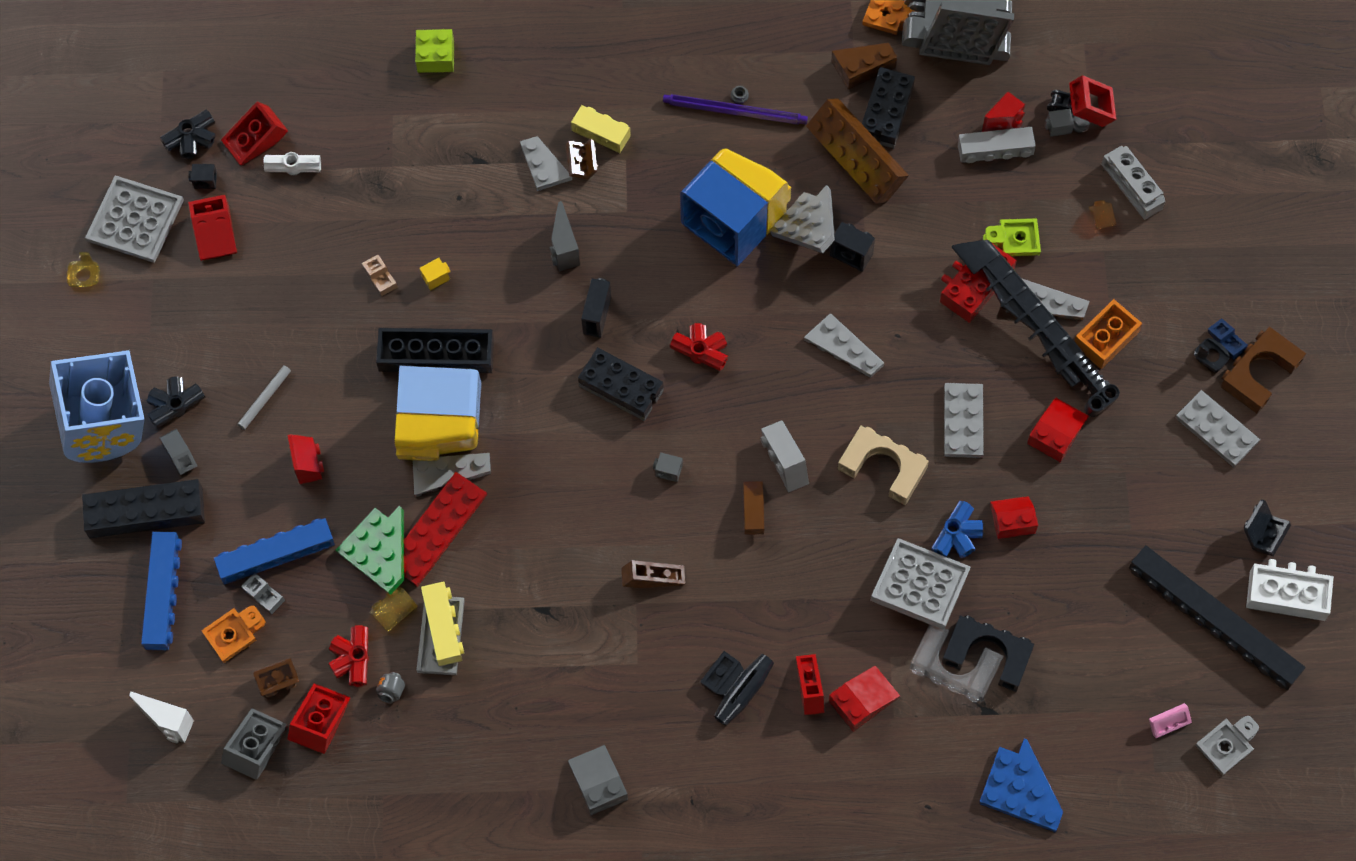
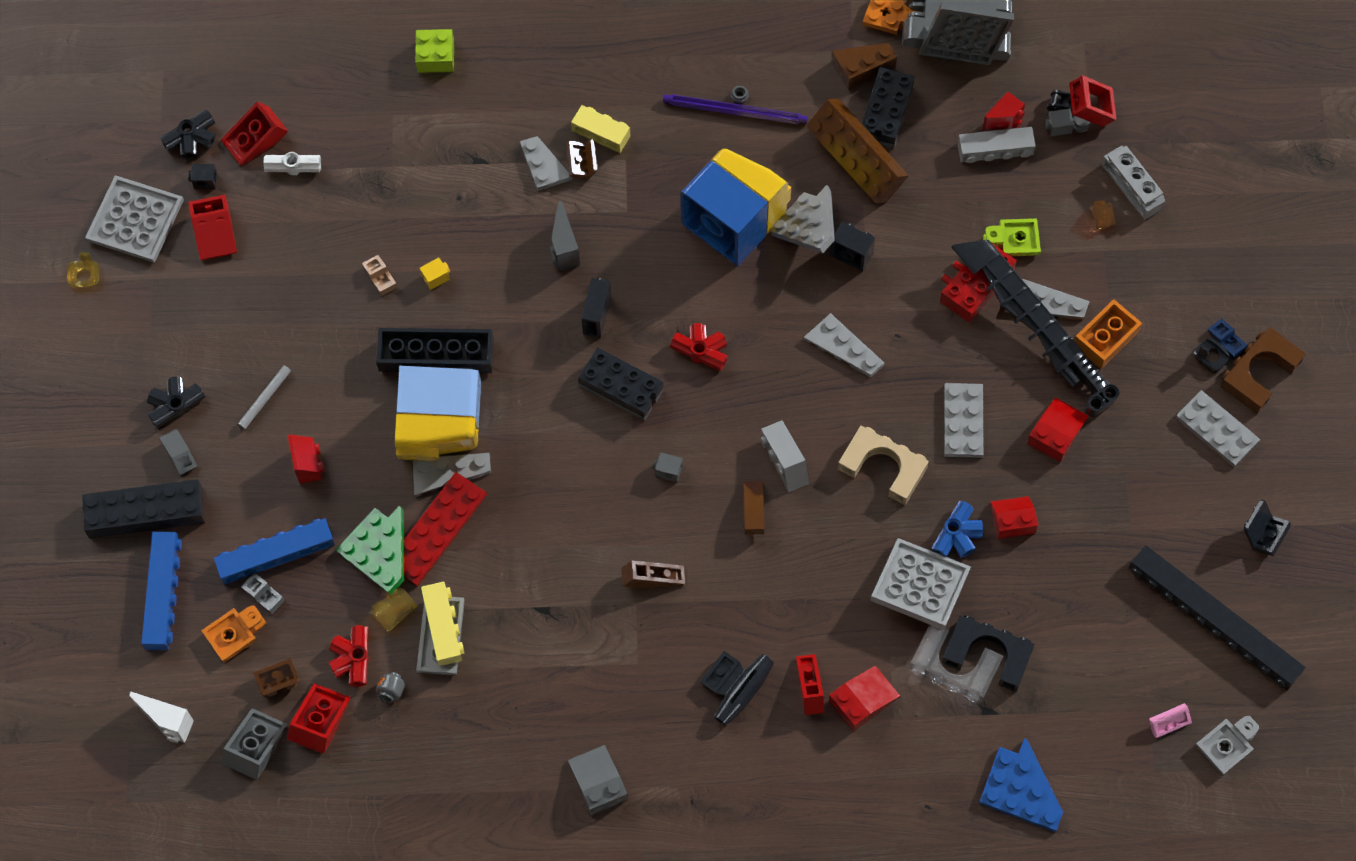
(97, 406): light blue brick -> none
(1290, 591): white piece -> none

